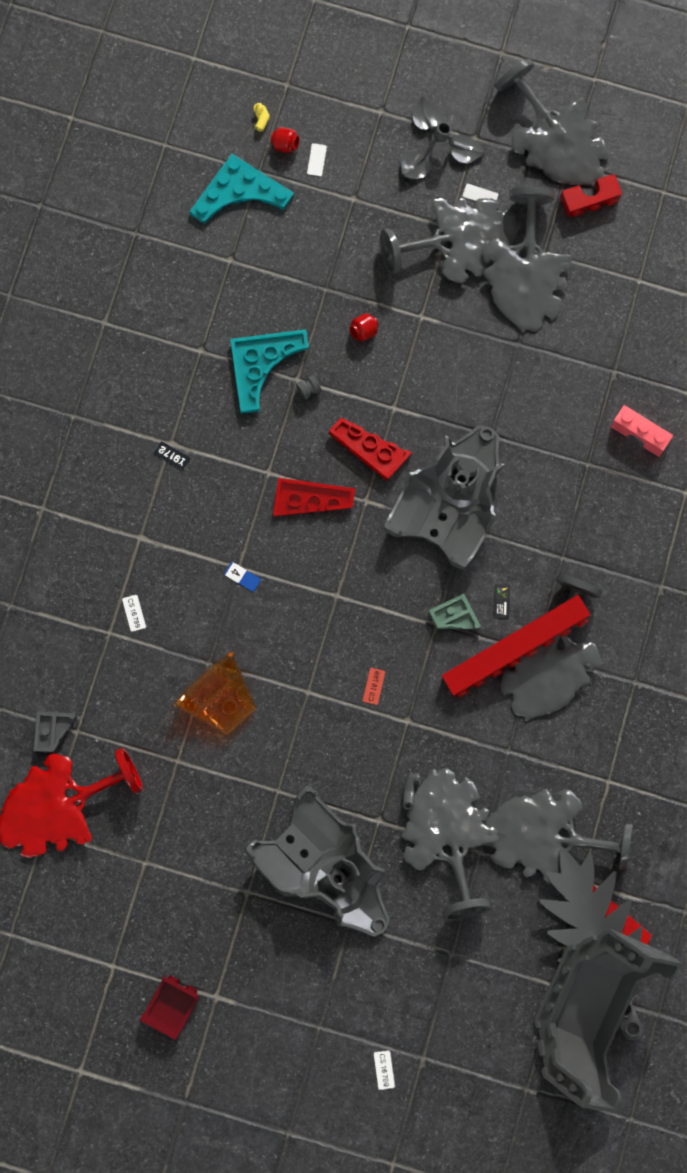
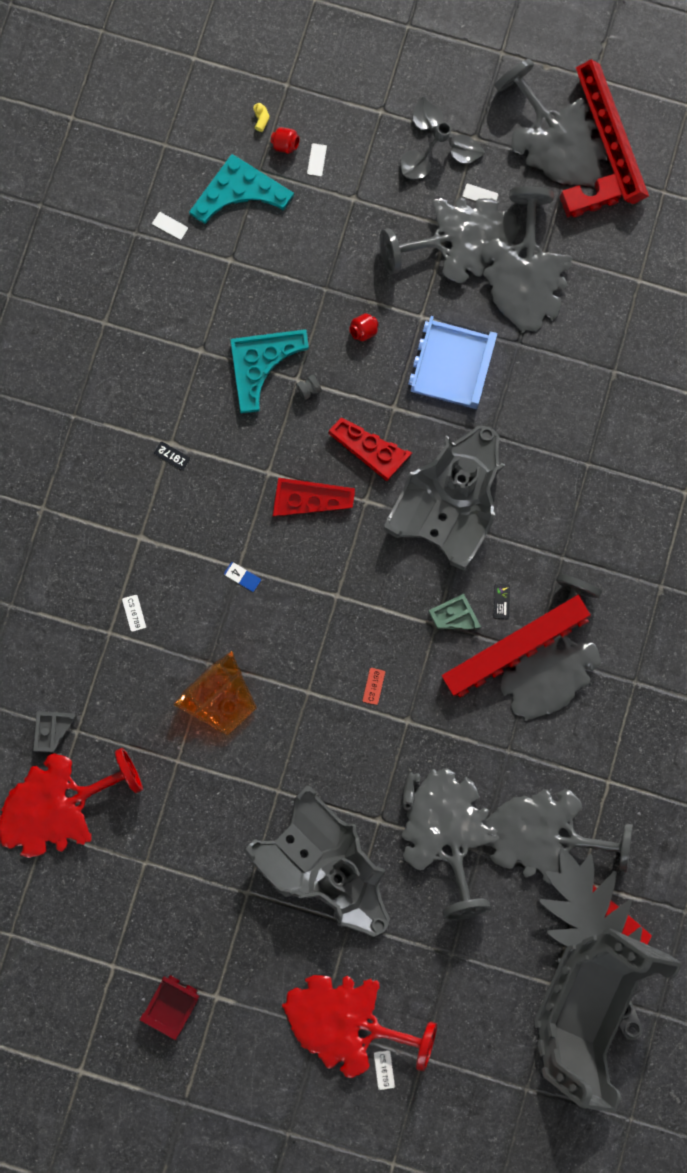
(170, 225): none -> white sticker
(329, 1023): none -> red plant
(452, 363): none -> light blue panel
(612, 132): none -> red brick
(632, 423): coral arch -> none

